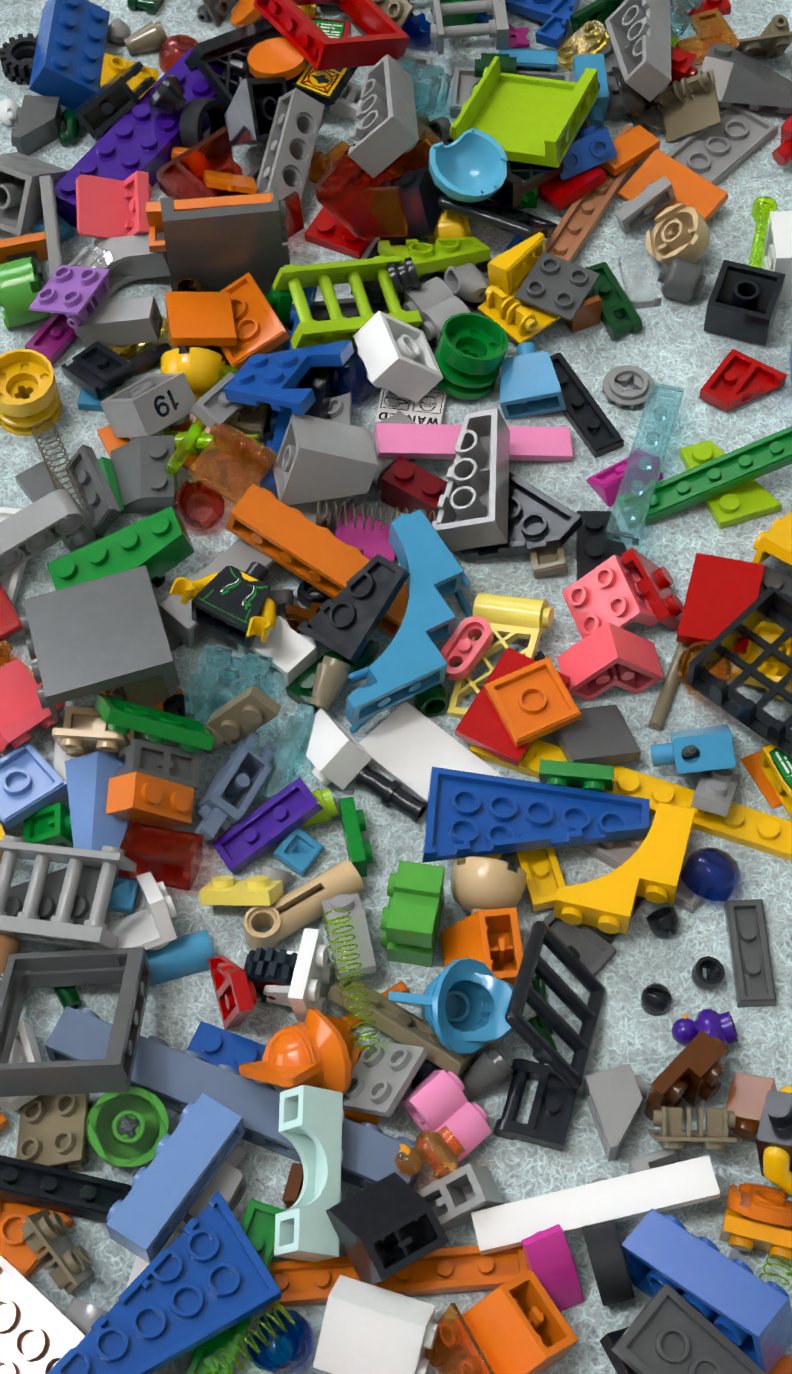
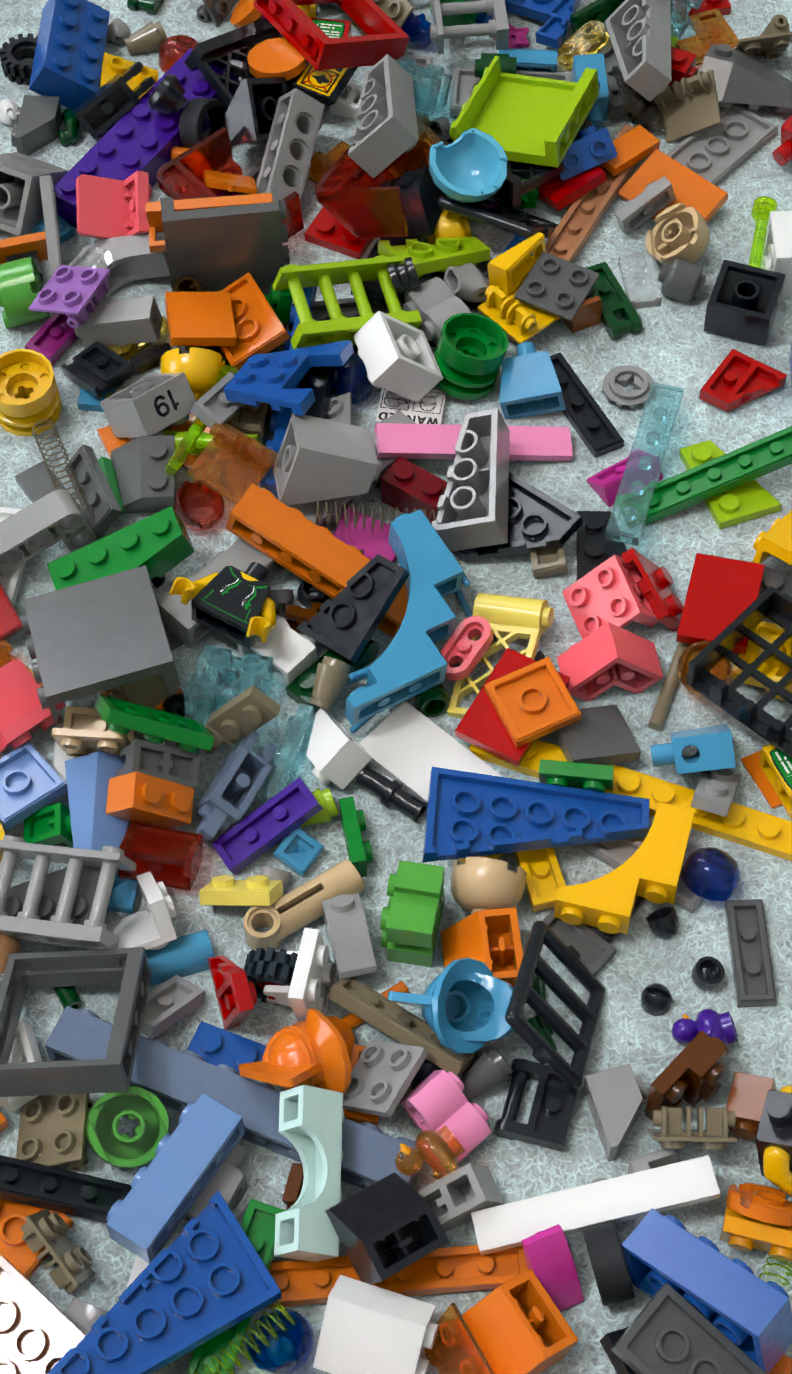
(170, 1004): none -> light grey plate
(346, 988): clear neon green piece -> none

